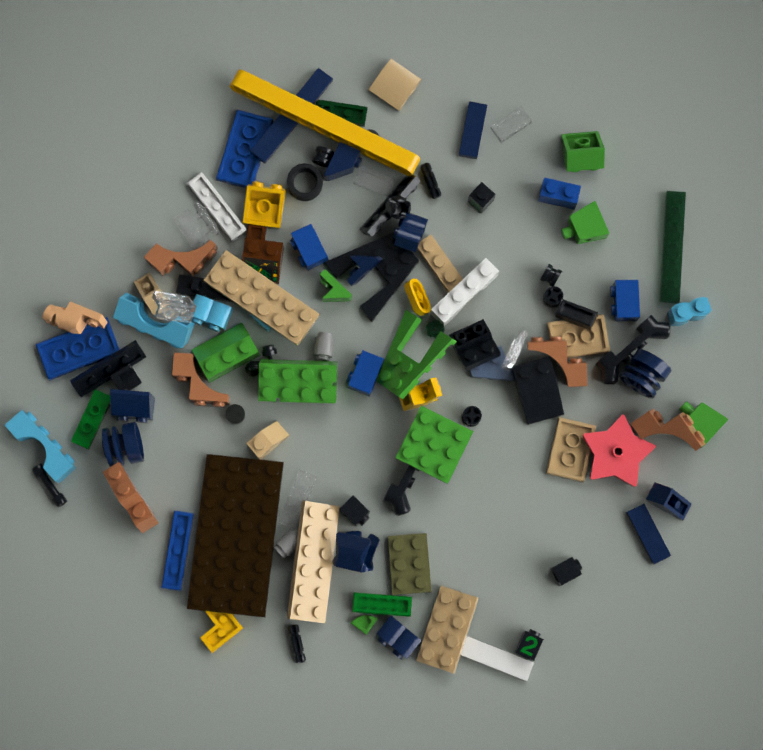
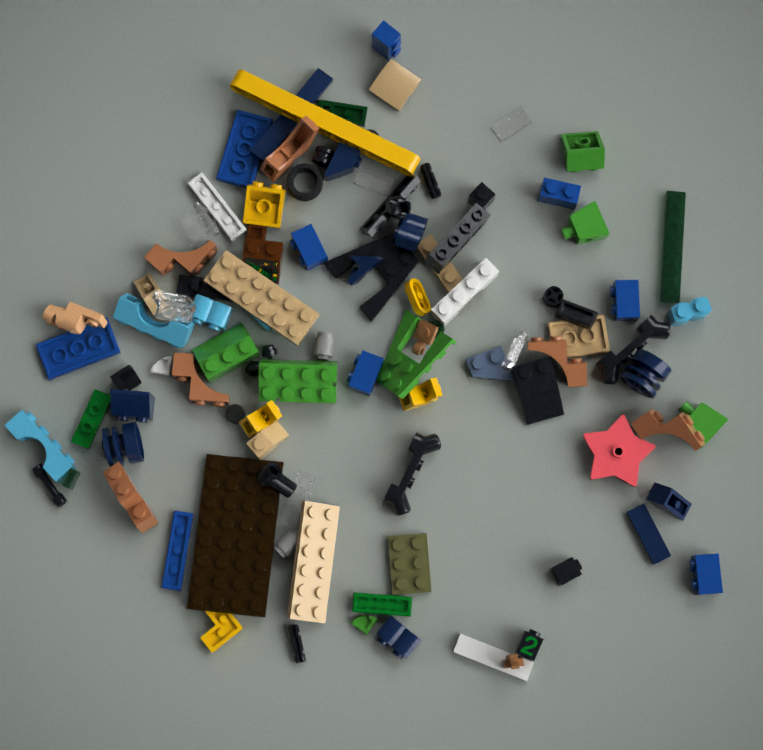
(71, 479): none -> clear green tile
(104, 369): black plate -> none
(163, 366): none -> white tile
(260, 419): none -> yellow brick
(272, 476): none -> black piece
(293, 147): none -> nougat arch
(337, 292): bright green slope -> none
(355, 511): black brick -> none
(355, 551): dark blue piece -> none
(386, 41): none -> blue brick
(425, 334): none -> medium nougat plate
(434, 444): bright green plate -> none
(447, 629): tan plate -> none
(457, 238): none -> black brick
(471, 412): black wheel -> none
(473, 130): dark blue tile -> none
(475, 345): black brick -> none
(512, 661): none -> medium nougat plate
(551, 275): black wheel -> none
(569, 450): tan tile -> none
(706, 574): none -> blue brick

